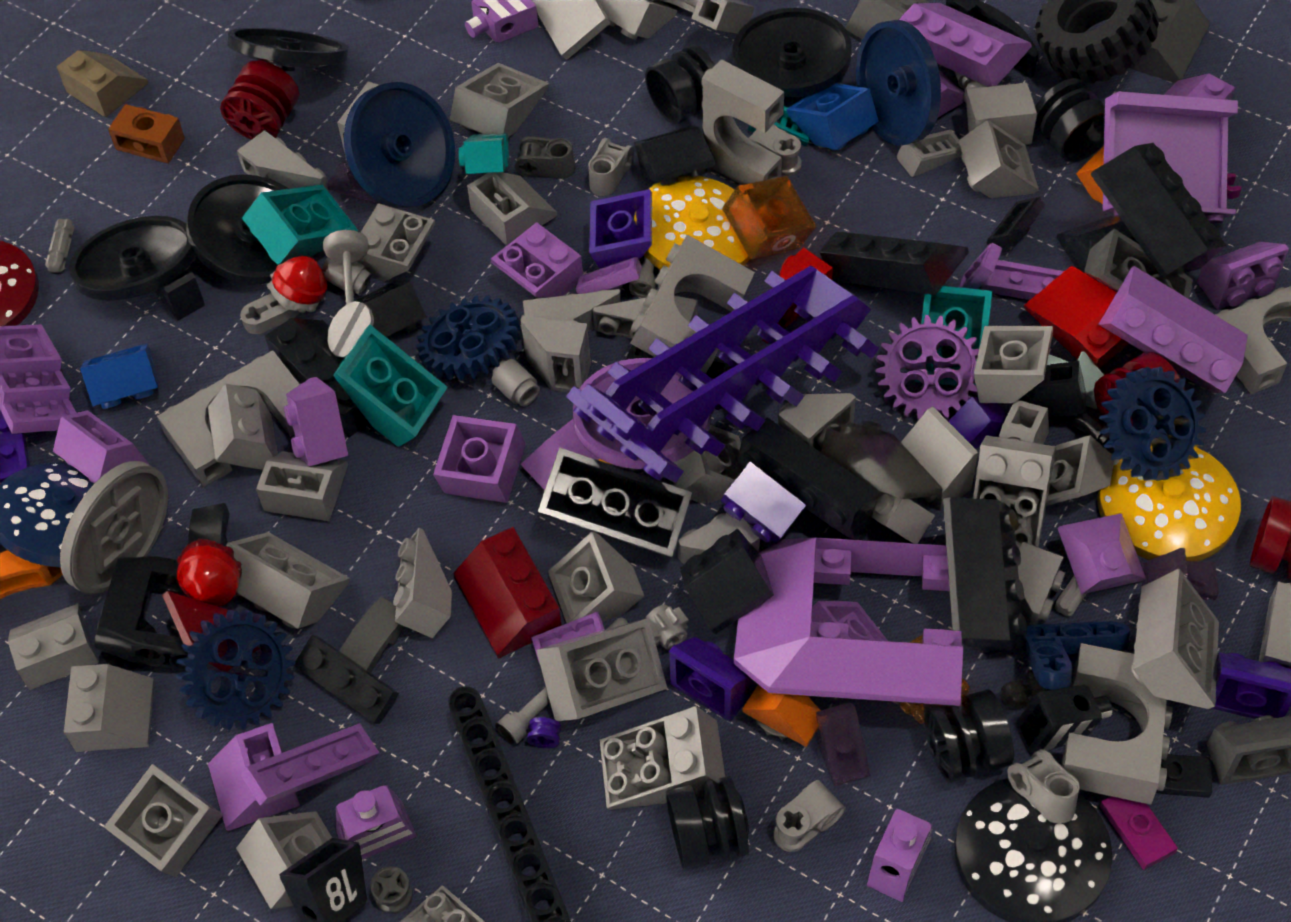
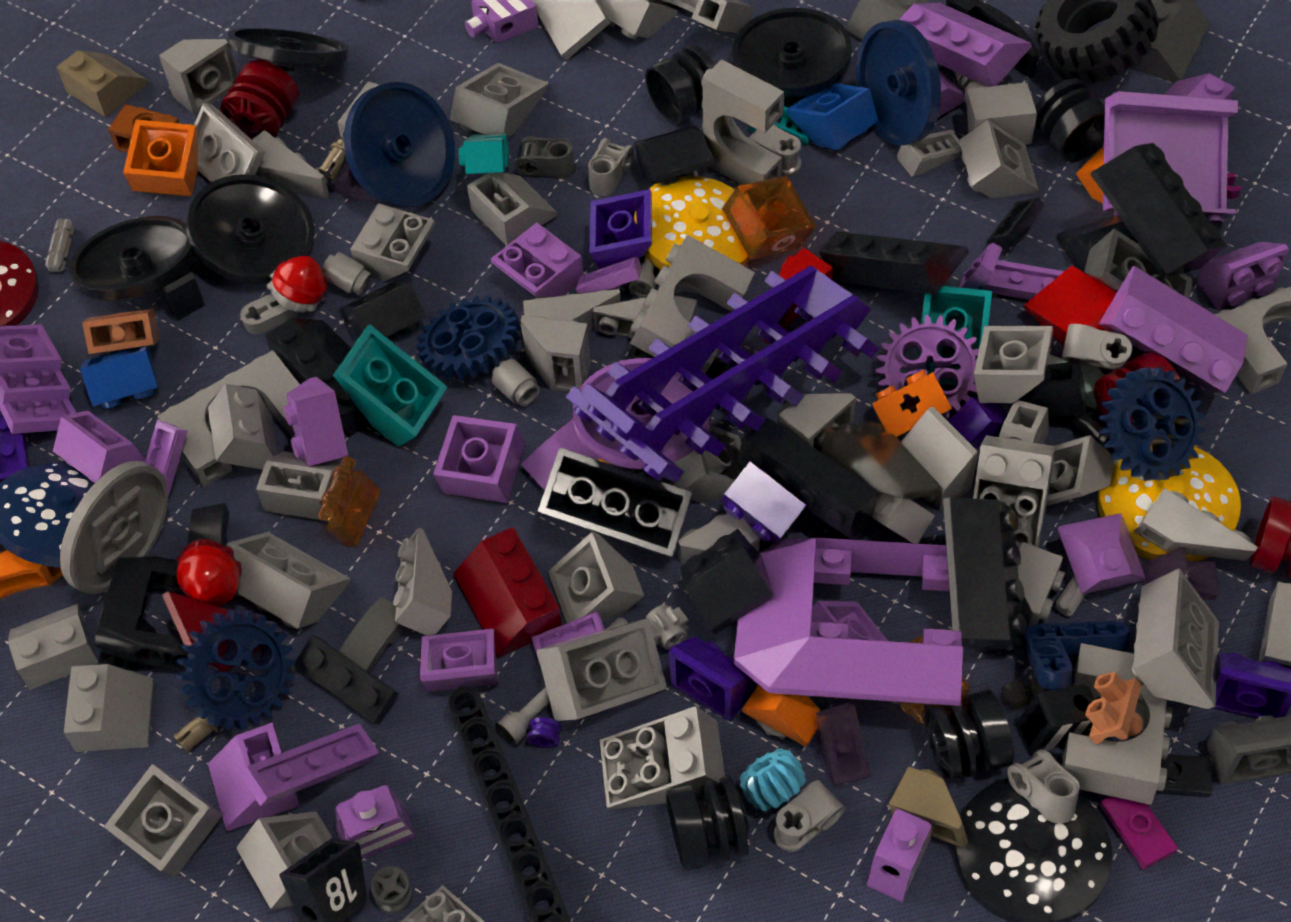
(121, 331): none -> nougat brick
(162, 158): none -> orange slope
(166, 449): none -> medium lavender plate
(194, 733): none -> dark tan pin
(199, 71): none -> light grey slope
(223, 146): none -> light grey tile
(295, 221): teal slope -> none
(335, 158): none -> dark tan pin
(348, 502): none -> clear orange plate
(354, 317): light grey piece -> none
(458, 660): none -> medium lavender slope
(772, 779): none -> medium azure gear
(899, 421): none -> orange brick
(927, 797): none -> dark tan slope
(1093, 345): none -> light grey piece
(1115, 710): none -> nougat hips
(1177, 524): none -> light grey slope

